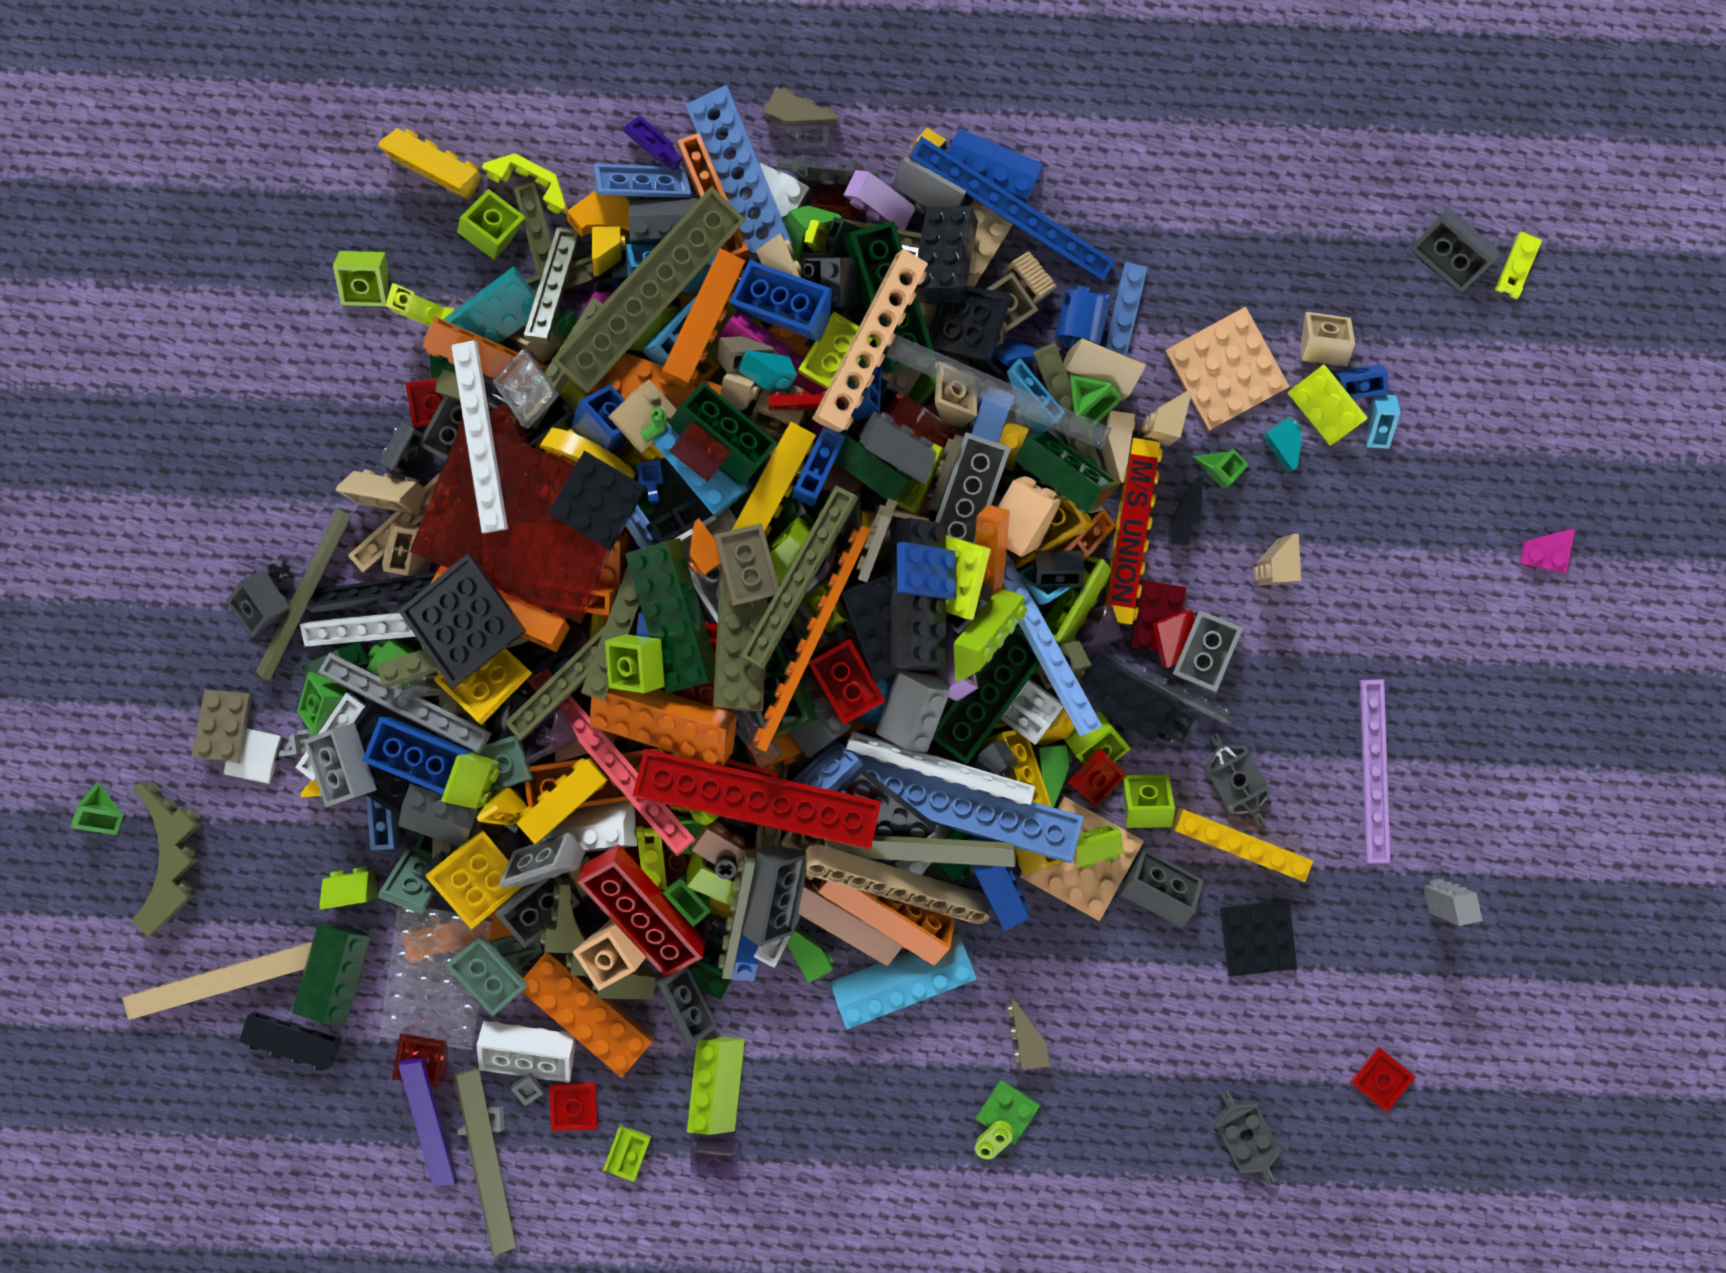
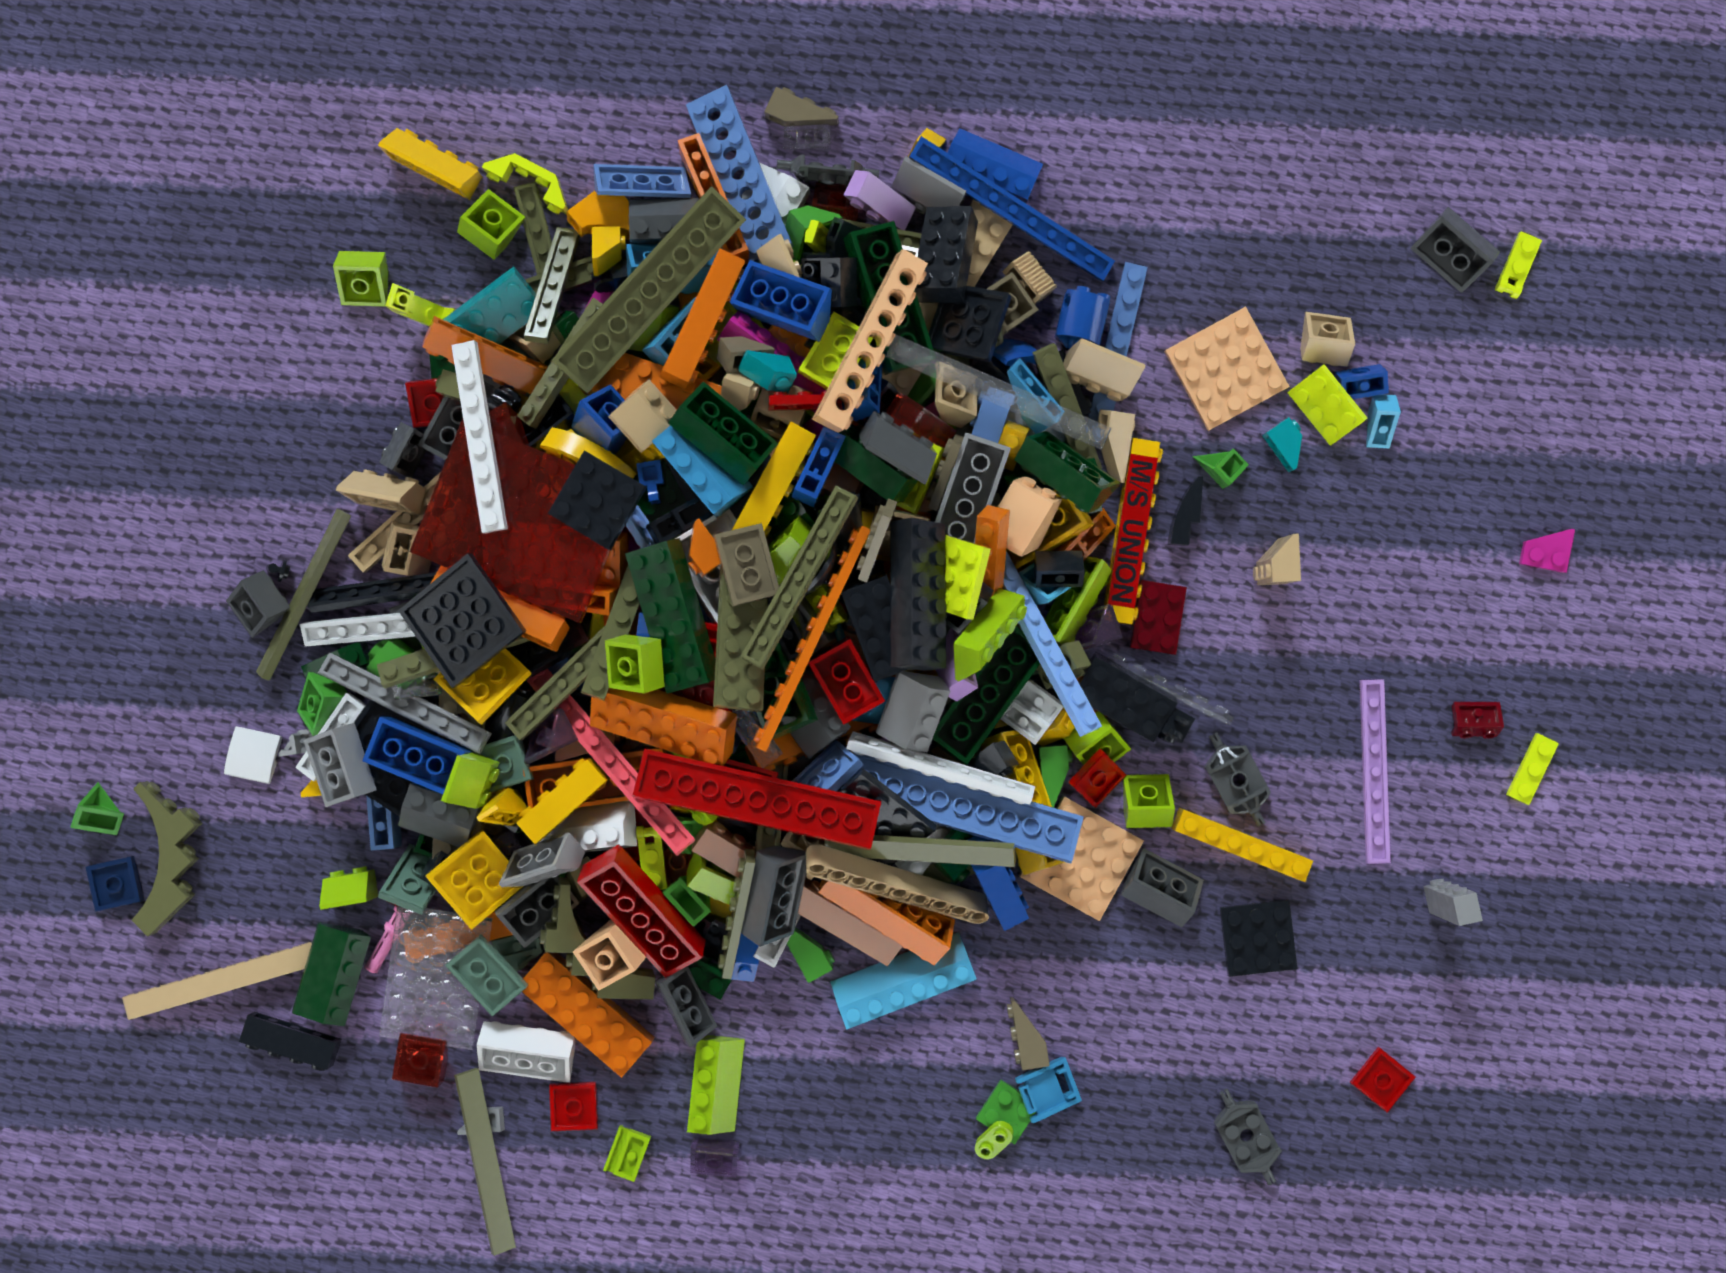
(114, 883): none -> dark blue plate
(222, 726): dark tan plate -> none
(382, 947): none -> bright pink pin
(427, 1122): dark purple tile -> none
(525, 388): clear plate -> none
(527, 1089): dark grey plate -> none
(653, 142): dark purple hinge -> none
(658, 424): bright green arm -> none
(700, 452): clear red brick -> none
(725, 860): black bush -> none
(926, 571): blue plate -> none
(1043, 1092): none -> dark azure container
(1093, 397): bright green slope -> none
(1098, 844): lime slope -> none
(1167, 421): tan slope -> none
(1172, 636): red tile -> none
(1207, 651): light grey slope -> none
(1477, 719): none -> dark red bracket
(1532, 769): none -> neon yellow plate

